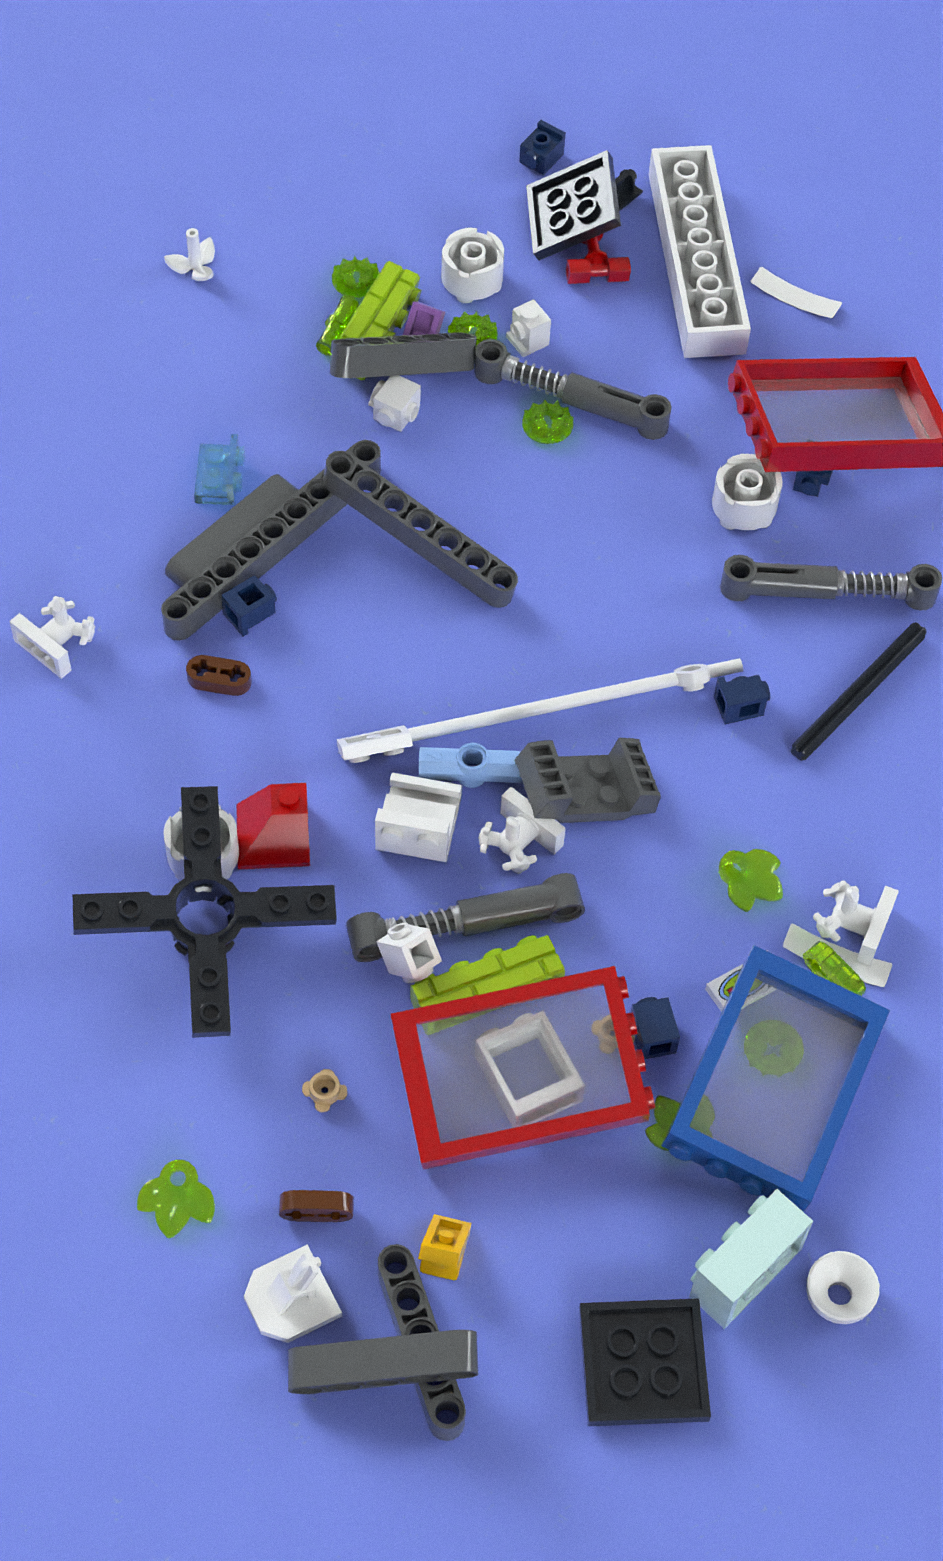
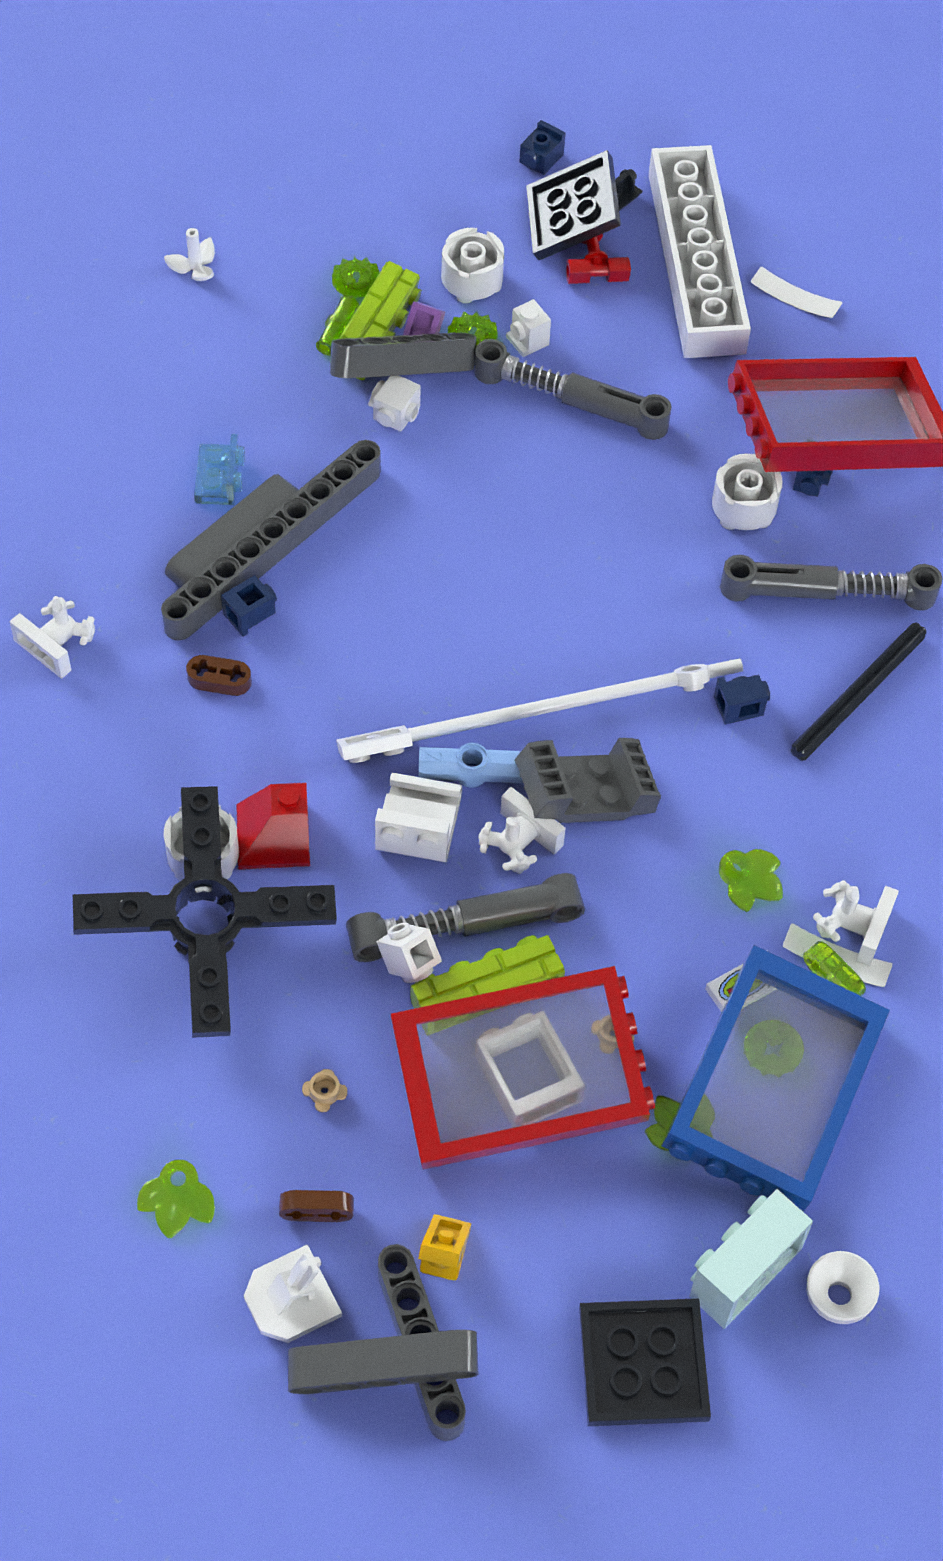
(427, 542): dark grey beam -> none
(536, 427): clear neon green gear -> none
(655, 1027): dark blue brick -> none

